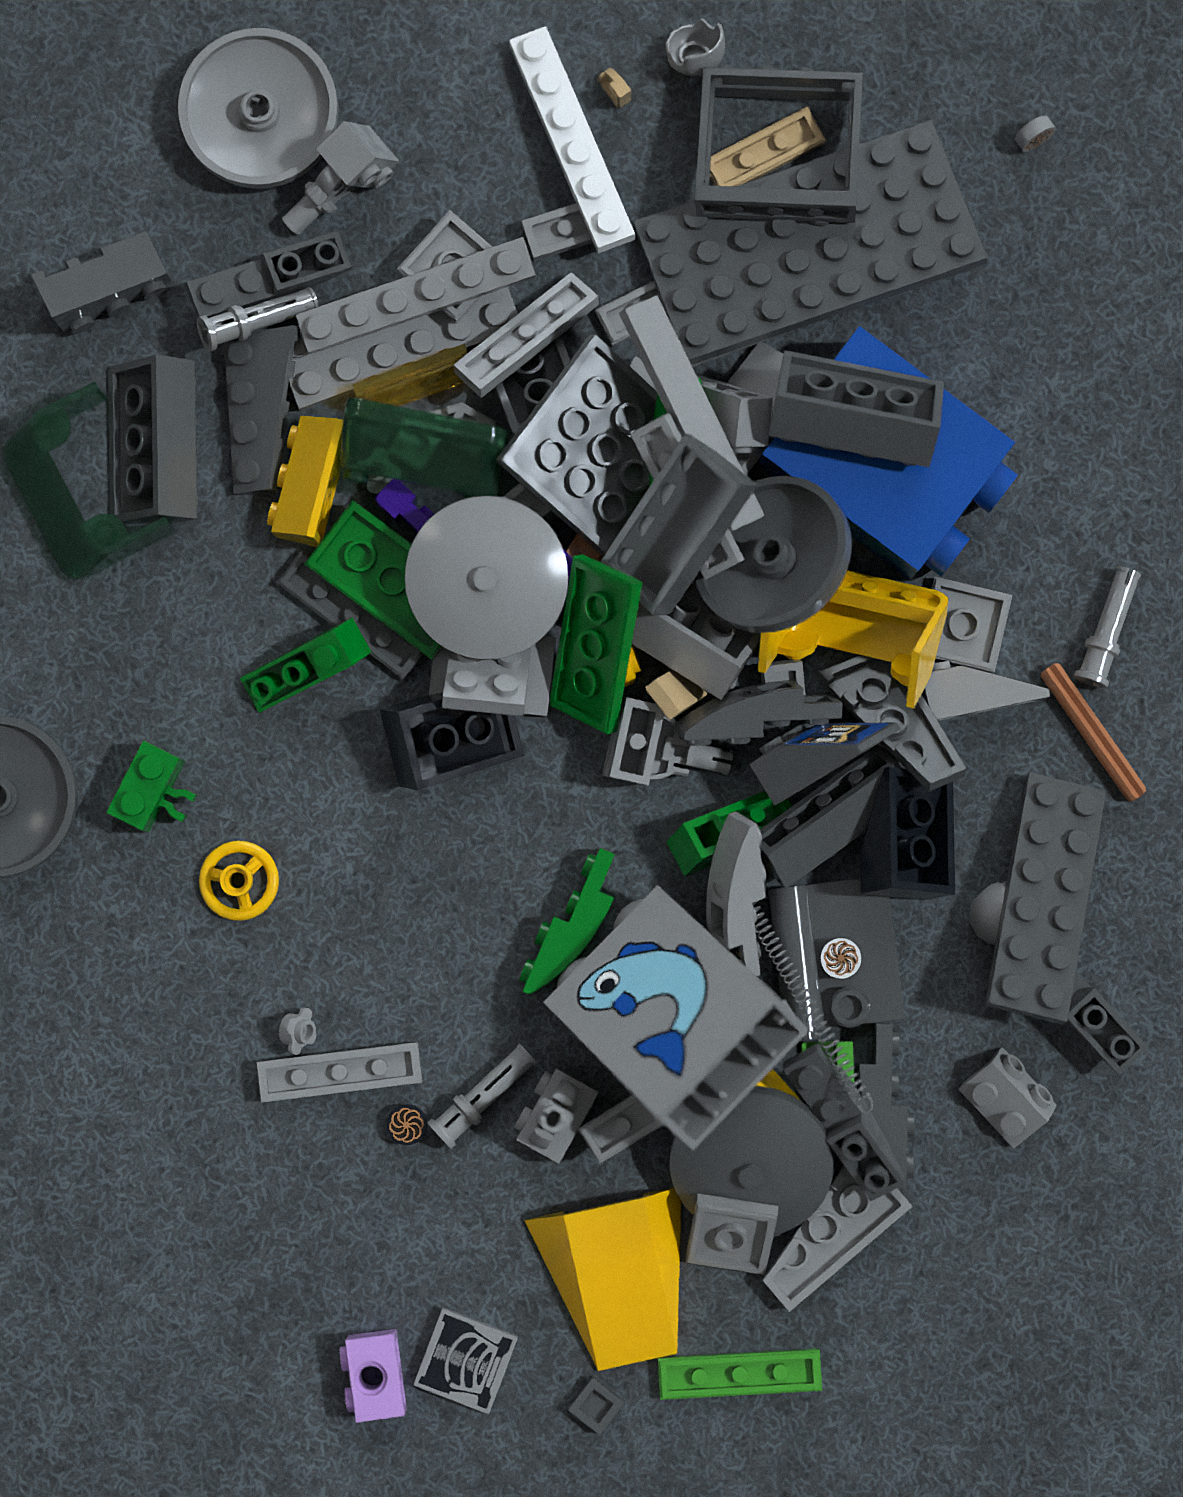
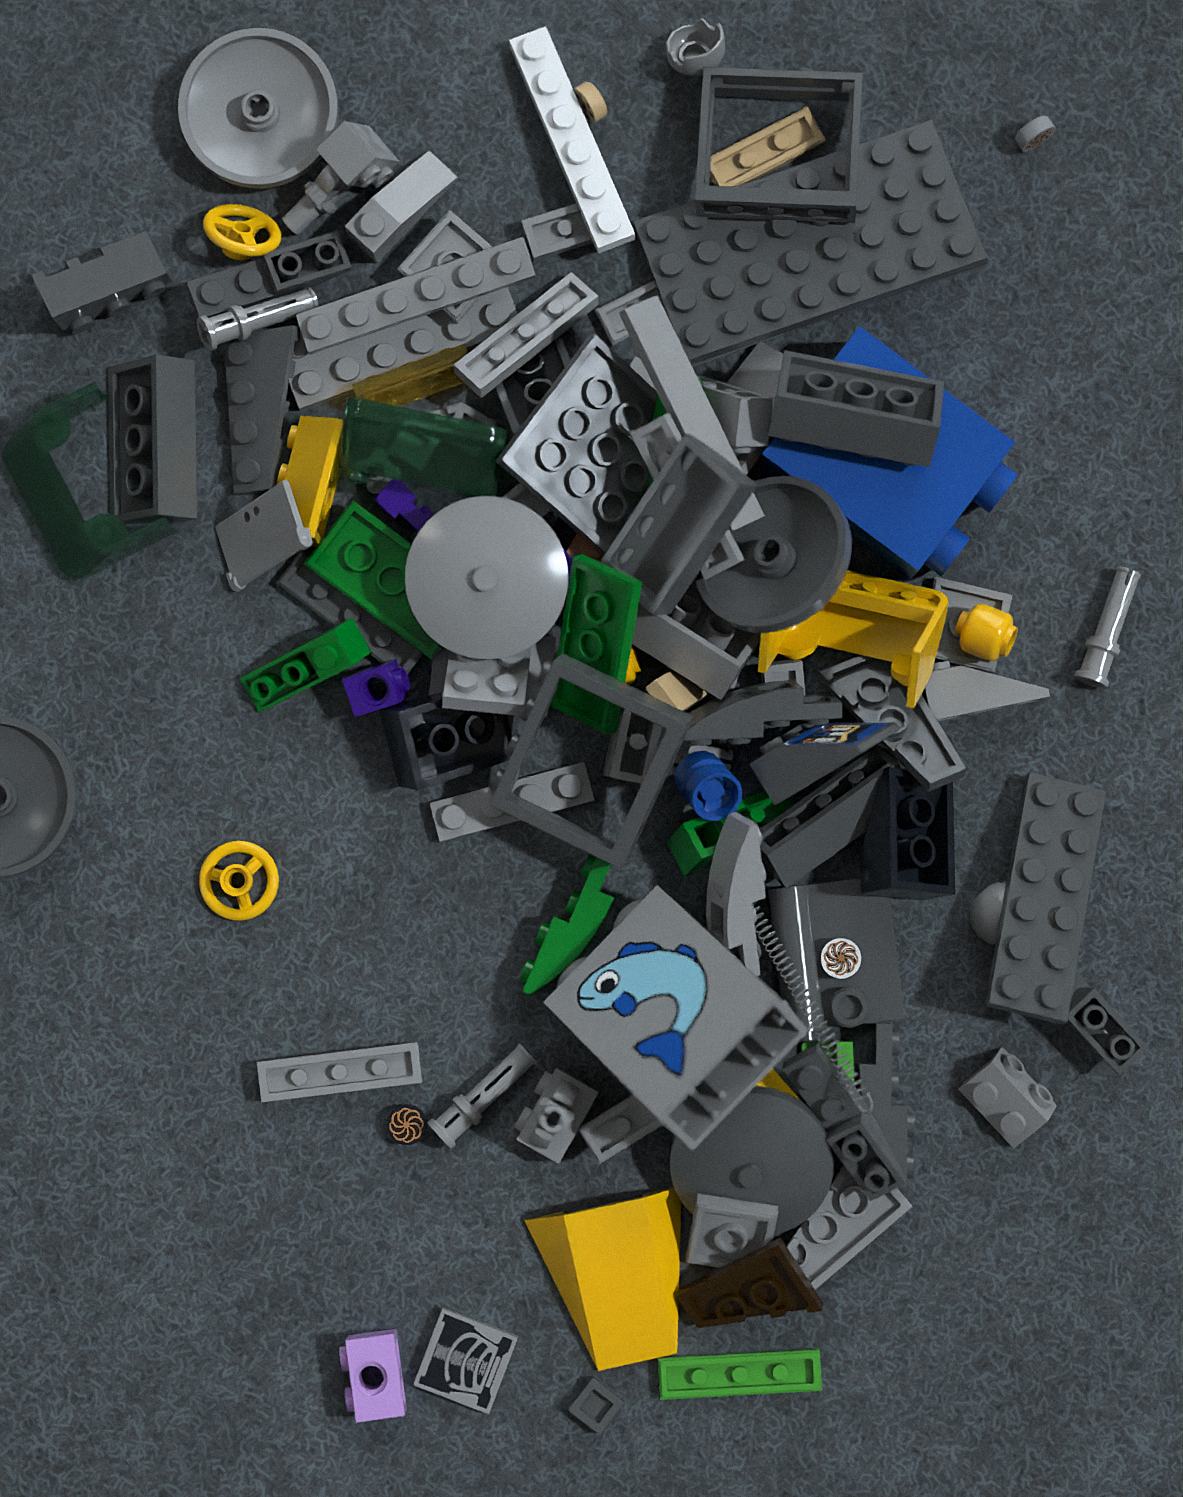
(147, 787): green brick -> none
(238, 236): none -> yellow piece
(262, 535): none -> light grey door
(297, 1030): light grey plate -> none
(360, 689): none -> dark purple brick
(399, 206): none -> light grey slope
(473, 812): none -> light grey plate
(590, 101): none -> tan tile
(615, 87): tan tile -> none
(624, 695): none -> dark grey window
(708, 785): none -> blue wheel
(751, 1286): none -> dark brown wing
(986, 632): none -> yellow head
(1093, 732): nougat axle -> none

